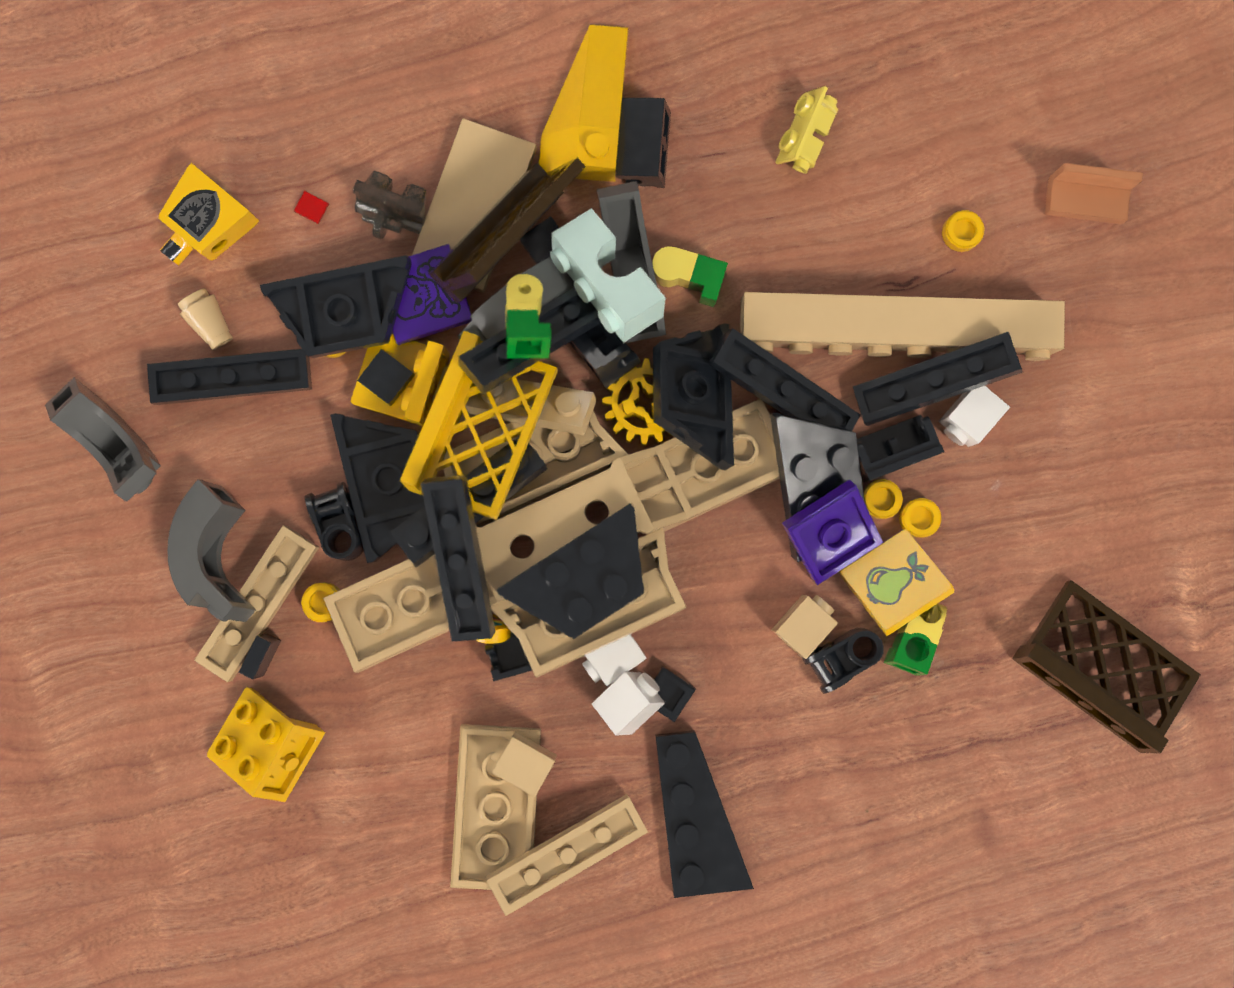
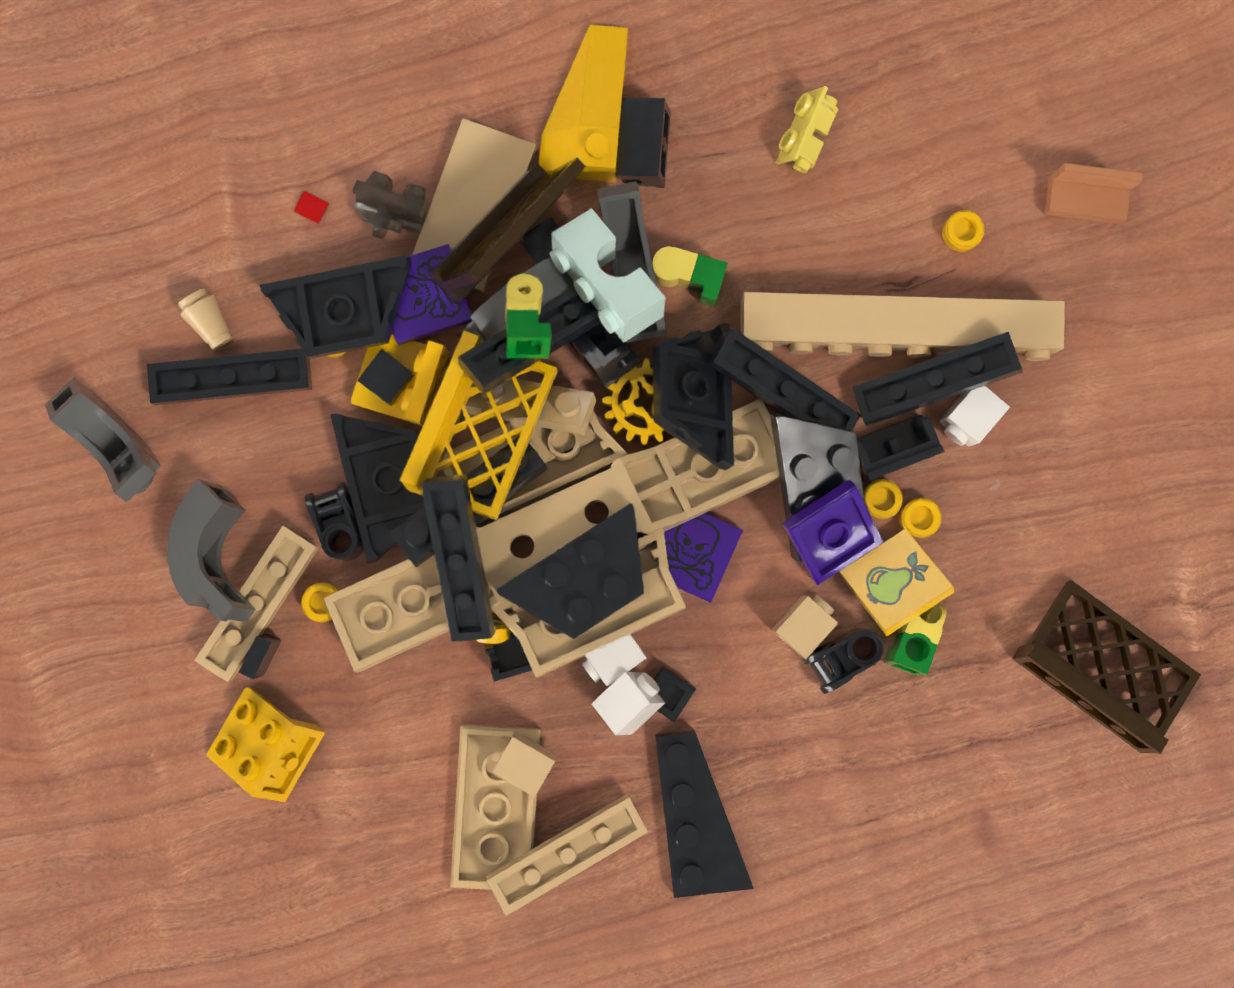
(202, 218): yellow torso -> none
(700, 554): none -> dark purple tile

